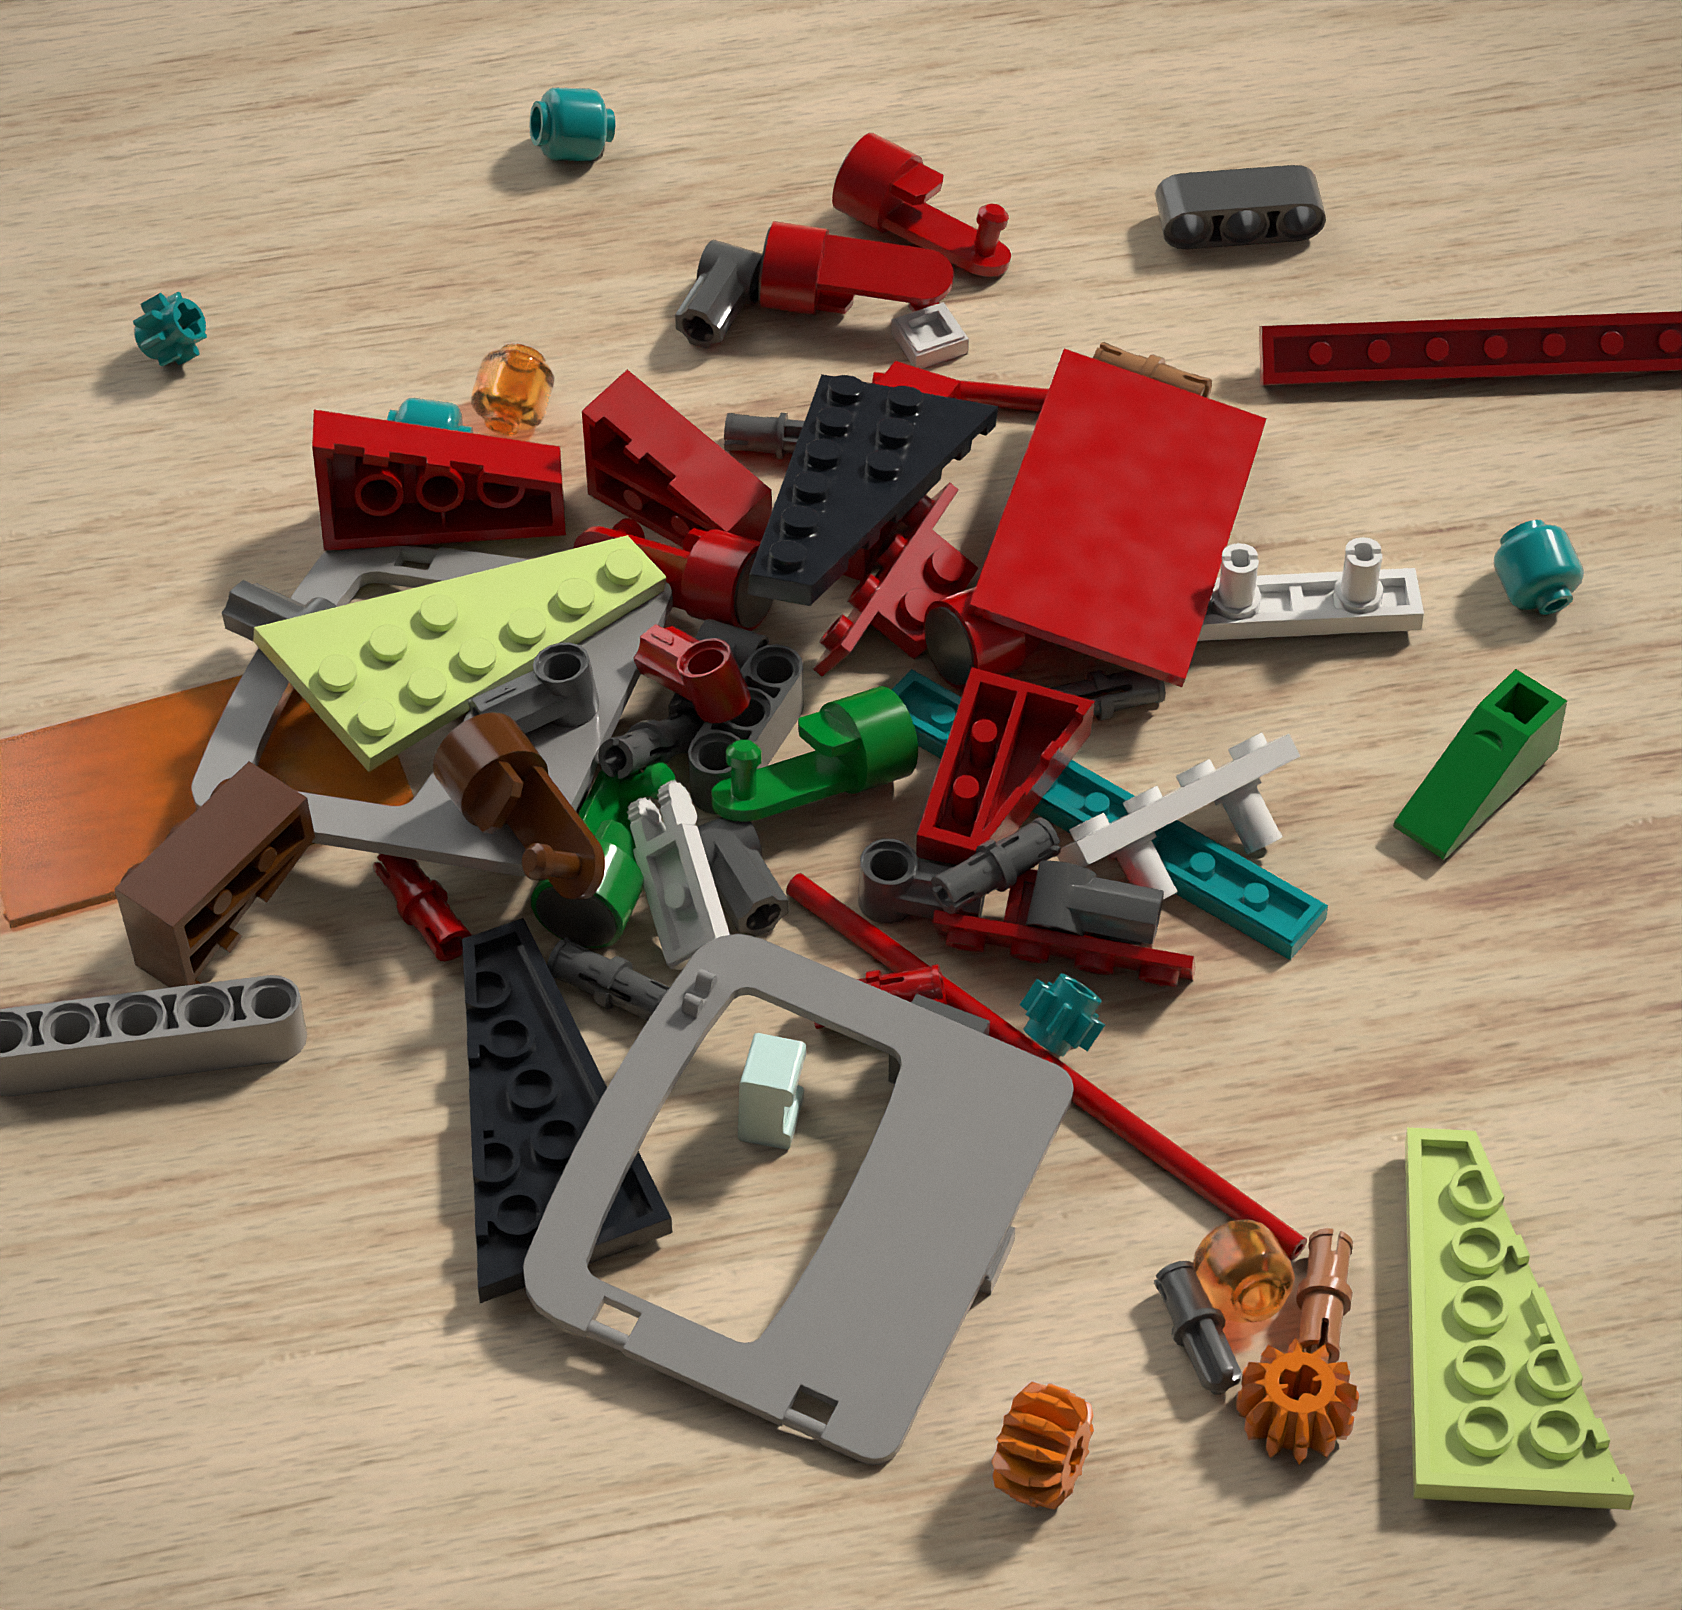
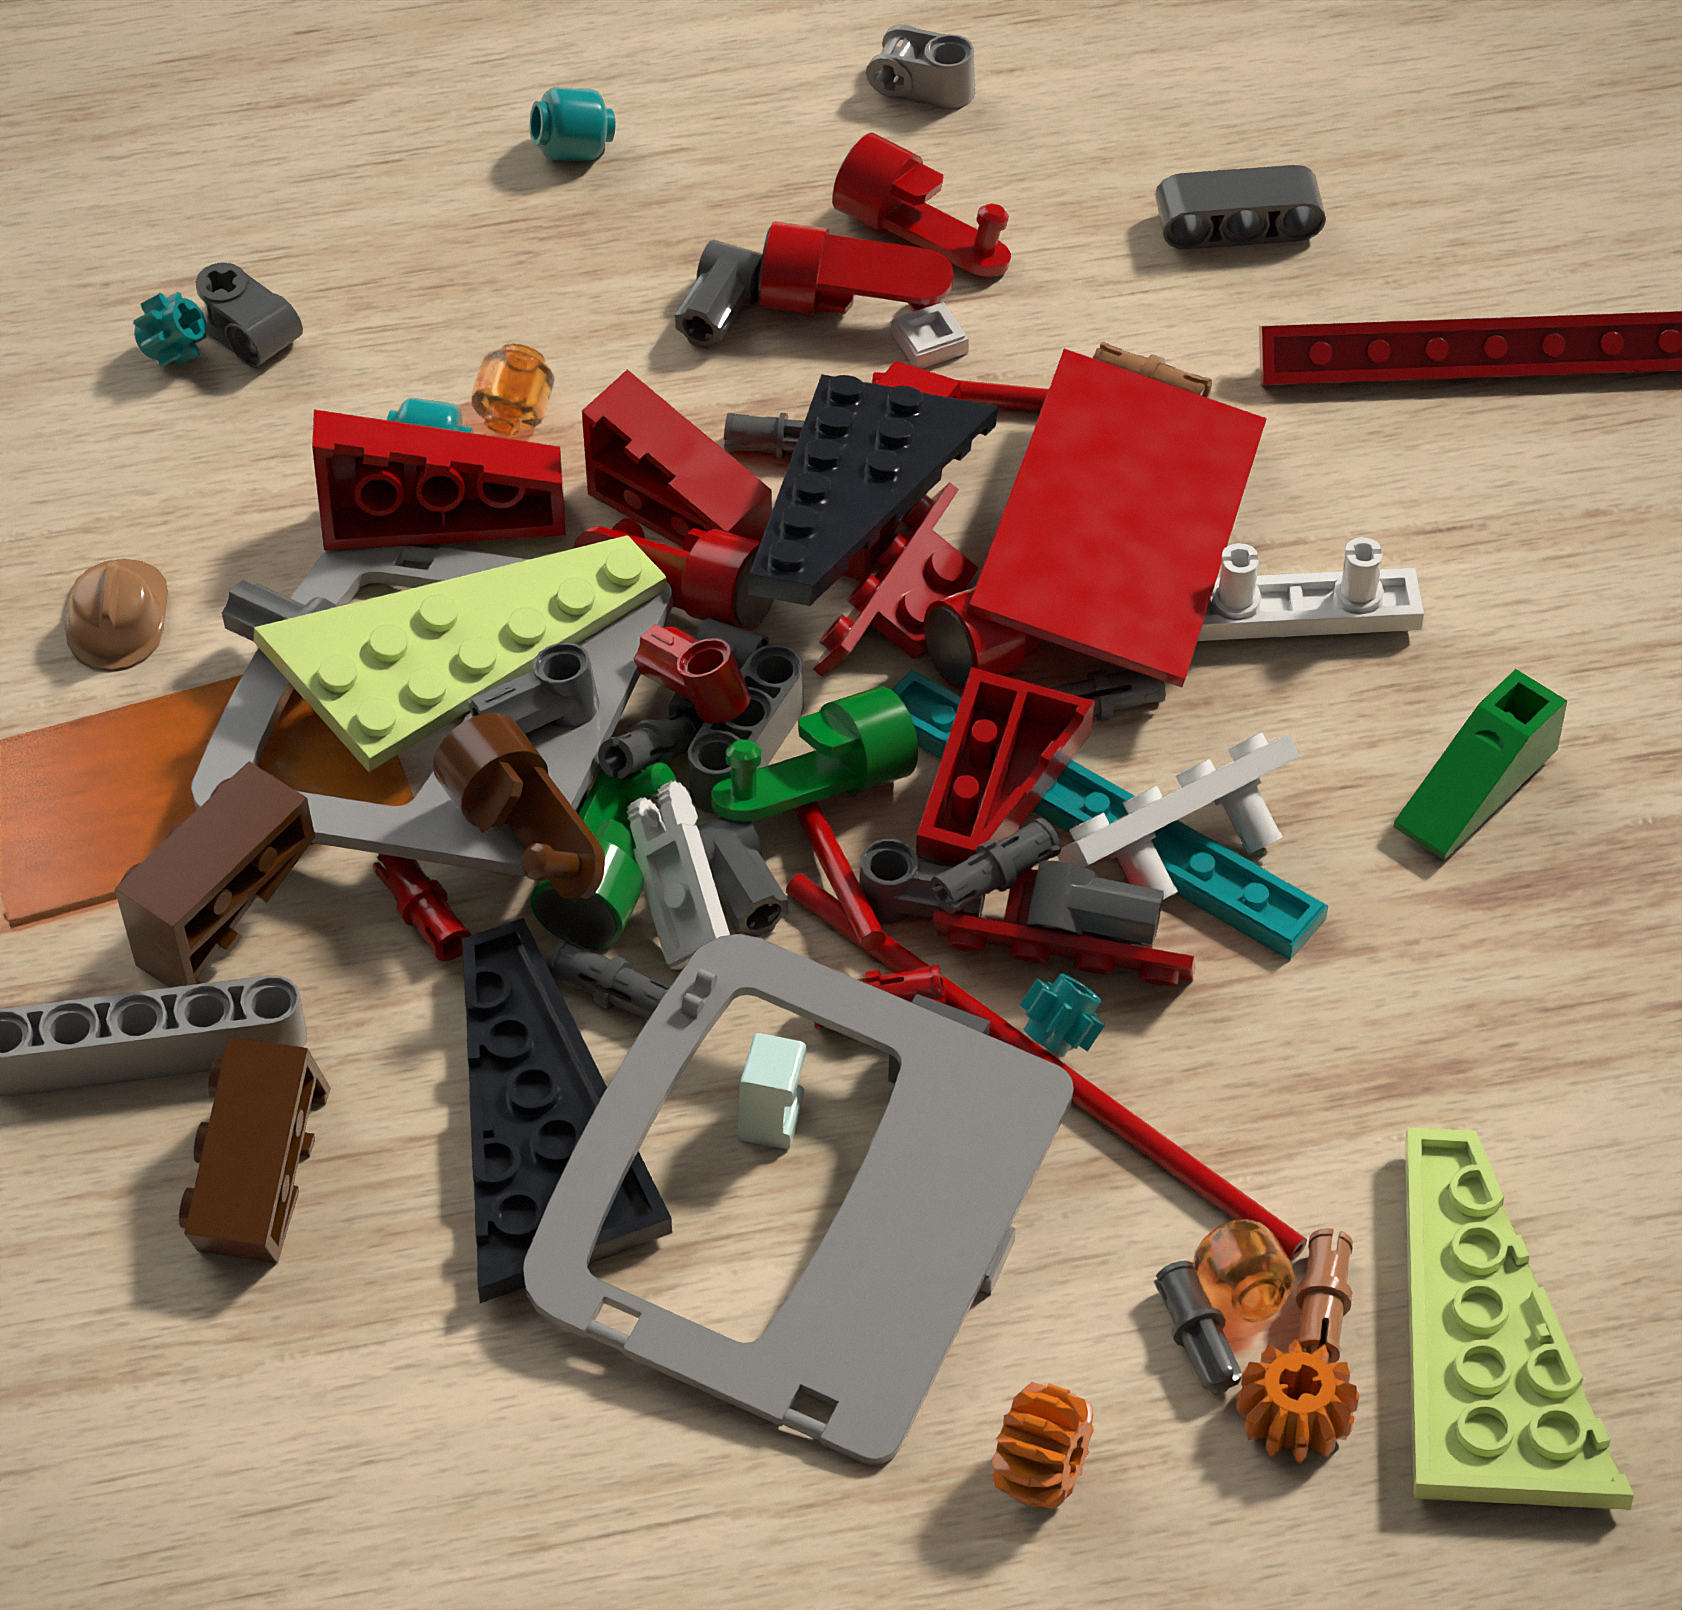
(116, 614): none -> medium nougat piece
(245, 314): none -> dark grey piece
(251, 1149): none -> reddish brown wedge
(840, 876): none -> red bar
(930, 67): none -> light grey piece
(1538, 567): teal head -> none

